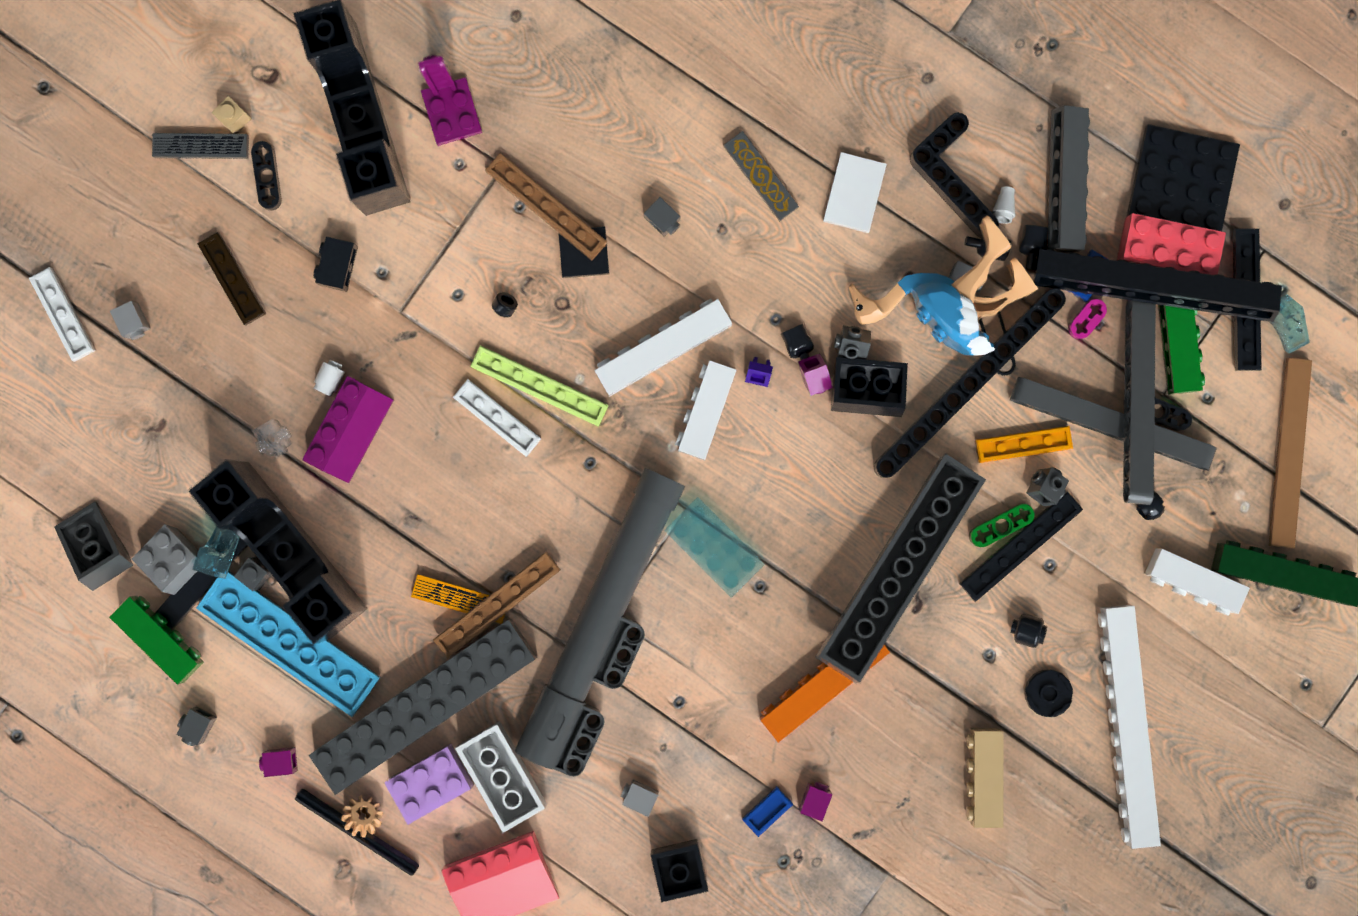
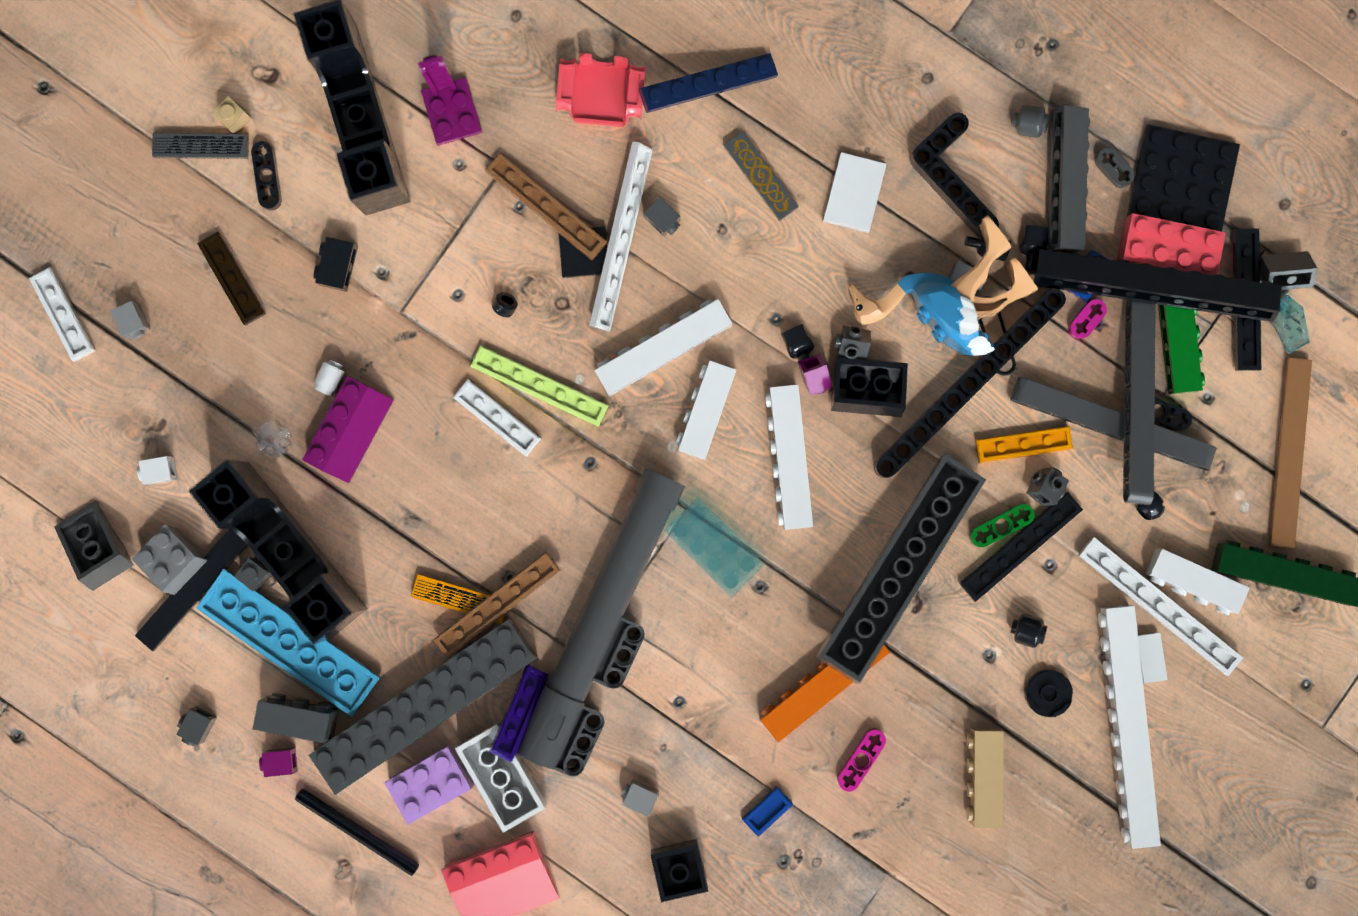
(157, 470): none -> white brick
(157, 639): green brick -> none
(217, 553): clear light blue arch -> none
(296, 718): none -> dark grey brick
(353, 812): light nougat gear -> none
(518, 713): none -> dark purple tile
(600, 90): none -> coral piece
(621, 236): none -> white tile
(708, 83): none -> dark blue plate
(759, 373): dark purple tile -> none
(790, 457): none -> white brick
(815, 800): magenta brick -> none
(846, 771): none -> dark pink beam
(1005, 205): white cone -> none
(1031, 121): none -> dark grey head
(1118, 163): none -> dark grey beam
(1152, 658): none -> white tile
(1160, 606): none -> white plate
(1288, 269): none -> dark grey brick

